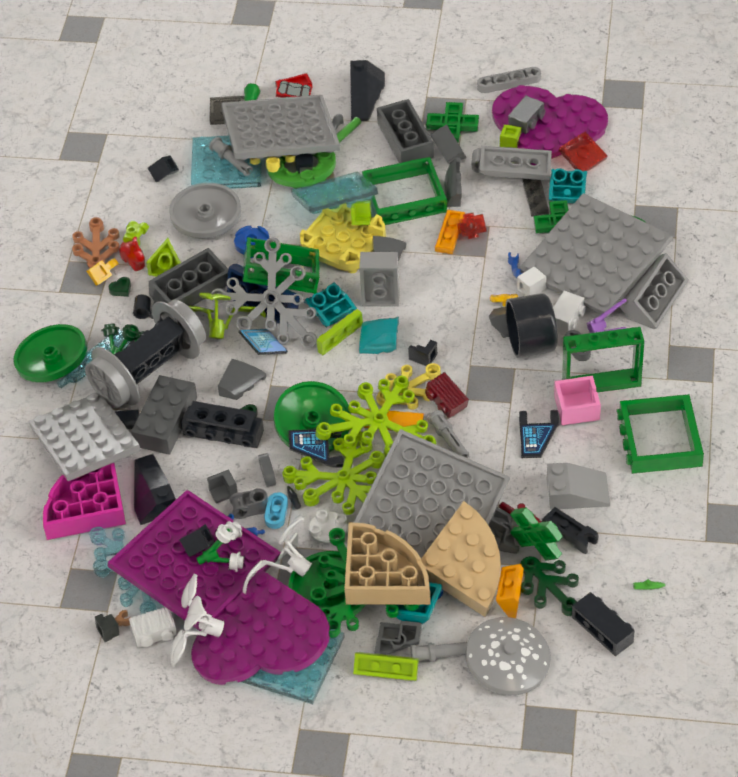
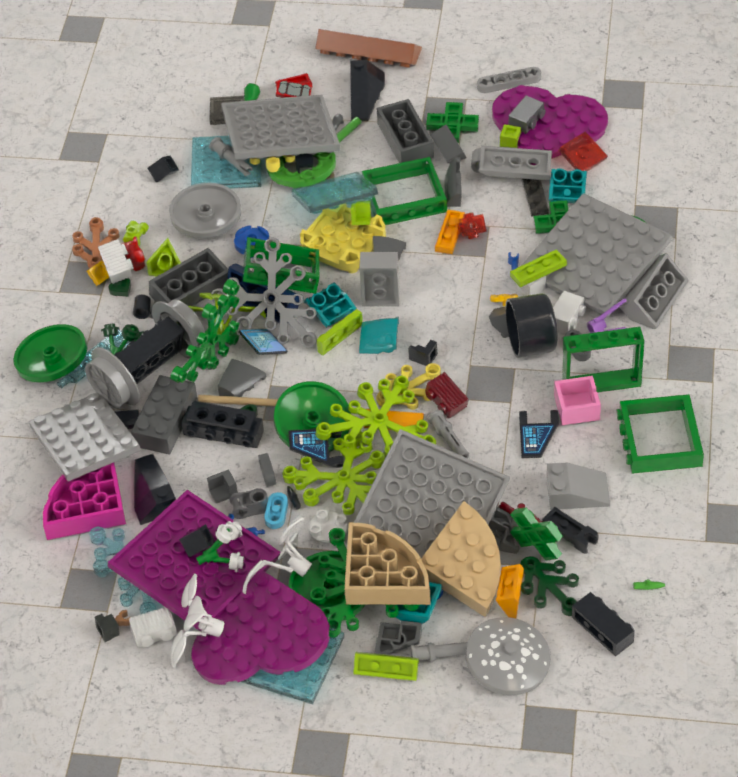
(115, 260): none -> white brick
(204, 355): none -> green plant
(237, 400): none -> tan bar
(367, 47): none -> dark orange slope
(538, 268): none -> lime plate

